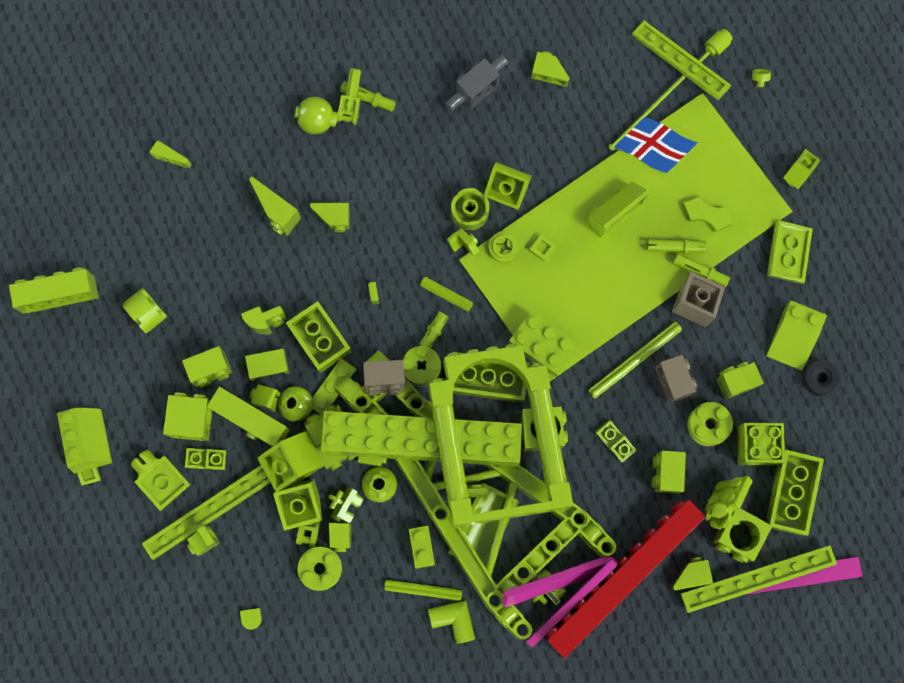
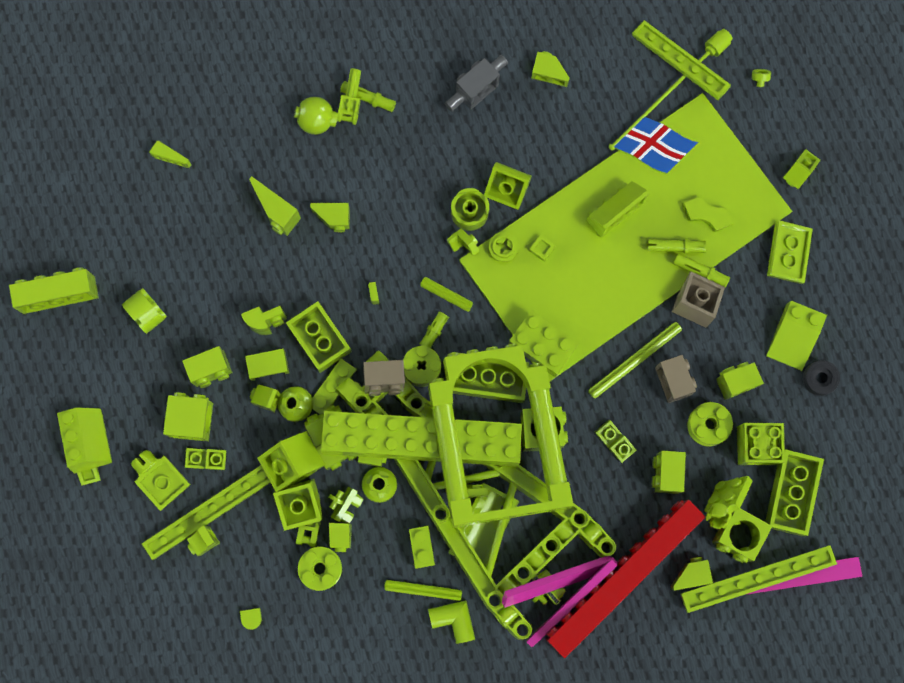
(248, 418): lime brick -> none

